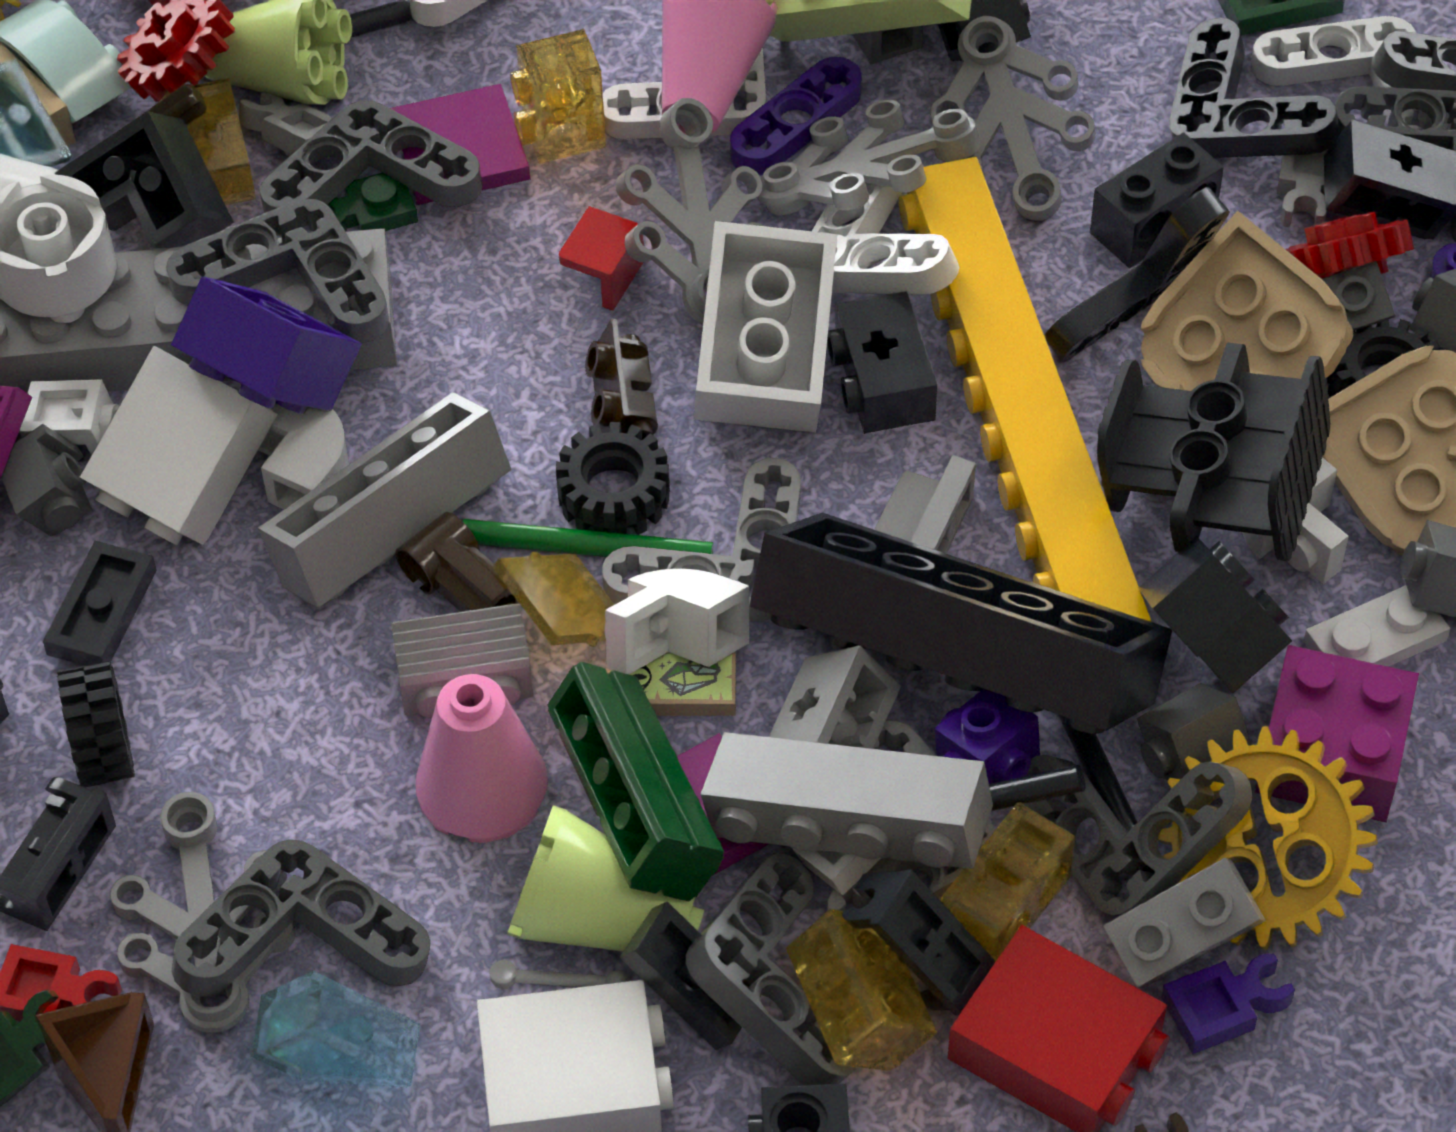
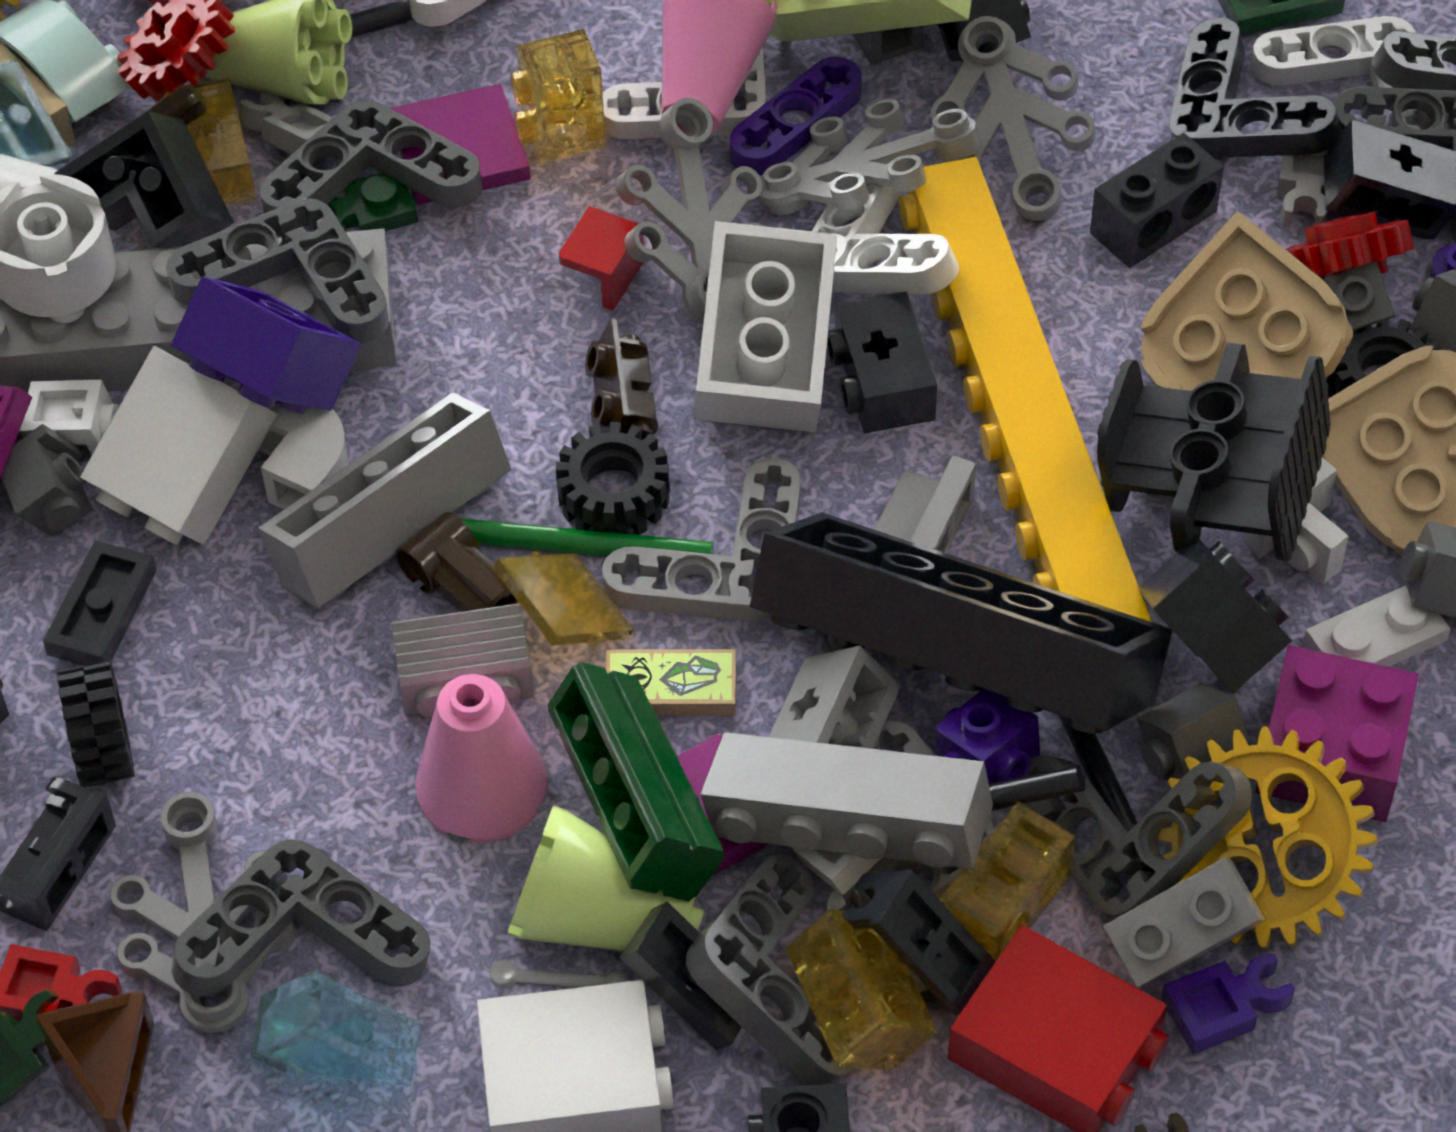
(677, 613): white brick -> none
(1175, 247): black beam -> none

